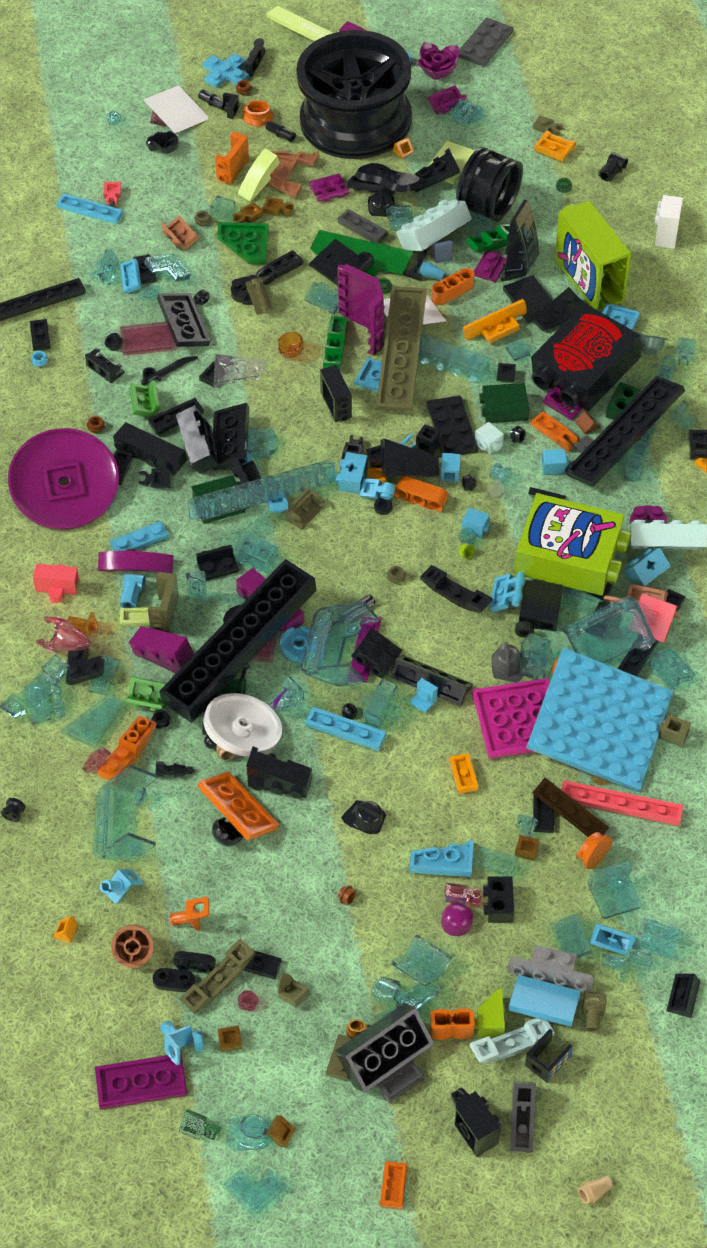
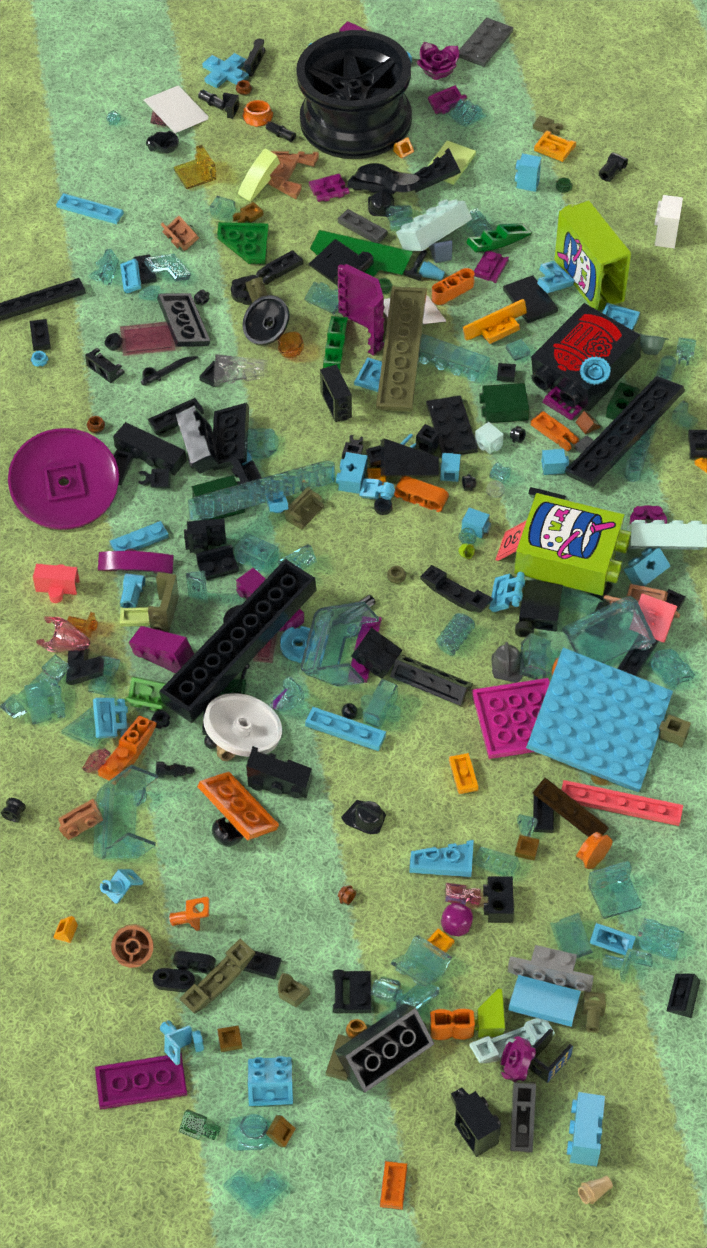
(80, 819): none -> nougat bracket
(105, 717): none -> medium azure plate
(112, 191): coral plate -> none
(144, 399): bright green bracket -> none
(197, 171): none -> clear yellow bracket
(202, 218): olive plate -> none
(204, 533): none -> black plate
(230, 166): orange panel -> none
(248, 995): clear pink plate -> none
(261, 315): none -> black dish
(270, 1081): none -> medium azure bracket
(275, 206): pearl gold plate -> none
(297, 23): yellowish green tile -> none
(302, 557): none -> clear light blue tile
(359, 991): none -> black plate
(400, 1081): dark grey plate -> none
(425, 696): medium azure bracket -> none
(441, 940): none -> light orange tile
(455, 633): none -> clear light blue piece
(490, 183): black wheel -> none
(510, 541): none -> coral piece
(517, 1059): none -> magenta plate
(523, 244): black wedge -> none
(528, 172): none -> medium azure brick
(554, 278): none -> medium azure plate
(558, 310): black wing -> none
(586, 1129): none -> medium azure wedge
(595, 370): none -> medium azure hat

